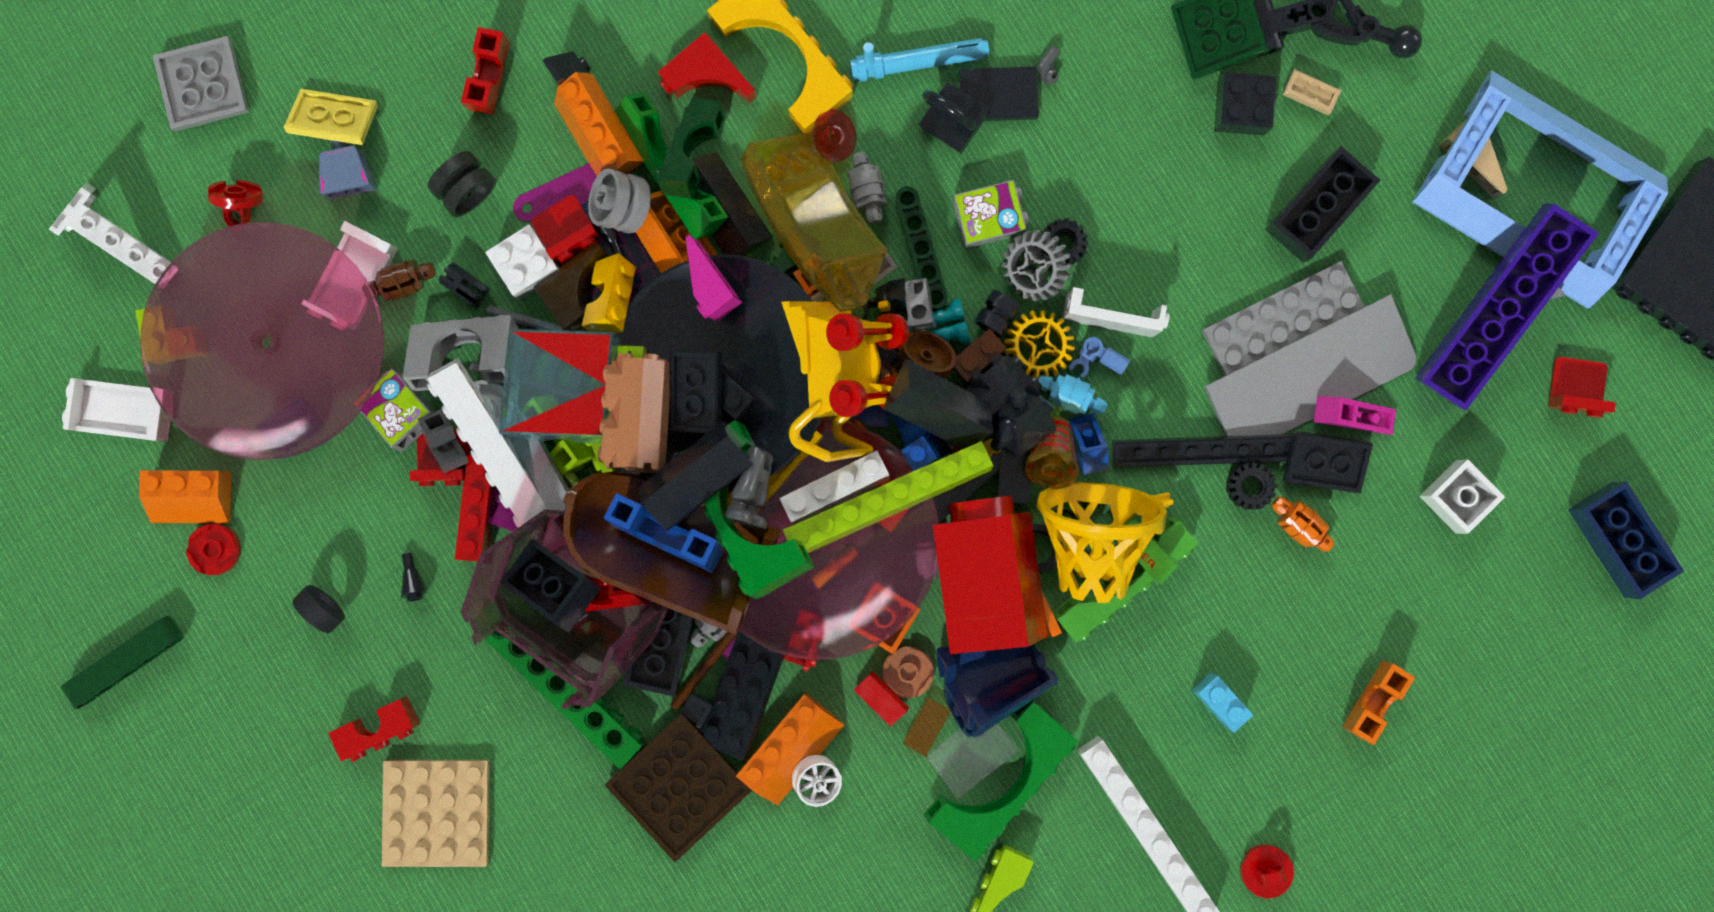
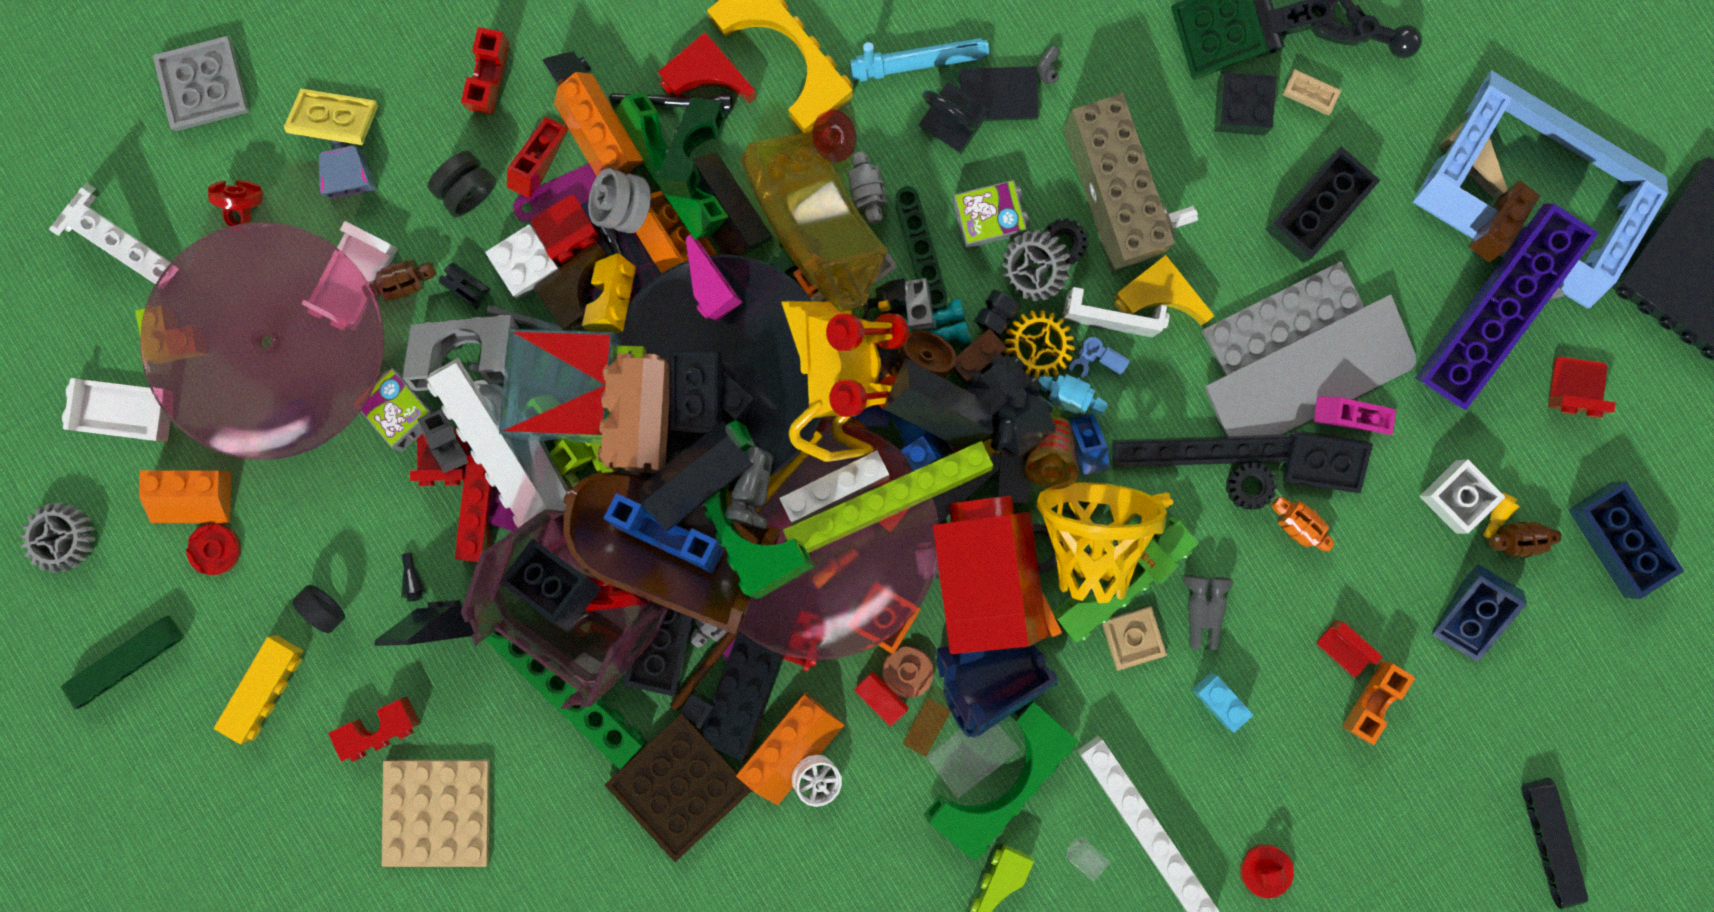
(50, 522): none -> light grey gear
(259, 689): none -> yellow brick
(433, 623): none -> black slope
(535, 157): none -> red slope
(678, 101): none -> black piece
(1087, 858): none -> clear brick
(1120, 184): none -> dark tan piece
(1134, 638): none -> tan tile
(1162, 286): none -> yellow arch
(1205, 612): none -> dark grey piece
(1347, 648): none -> red panel
(1479, 612): none -> dark blue slope
(1501, 514): none -> yellow cone
(1503, 227): none -> reddish brown arch
(1525, 539): none -> reddish brown piece
(1554, 843): none -> black beam

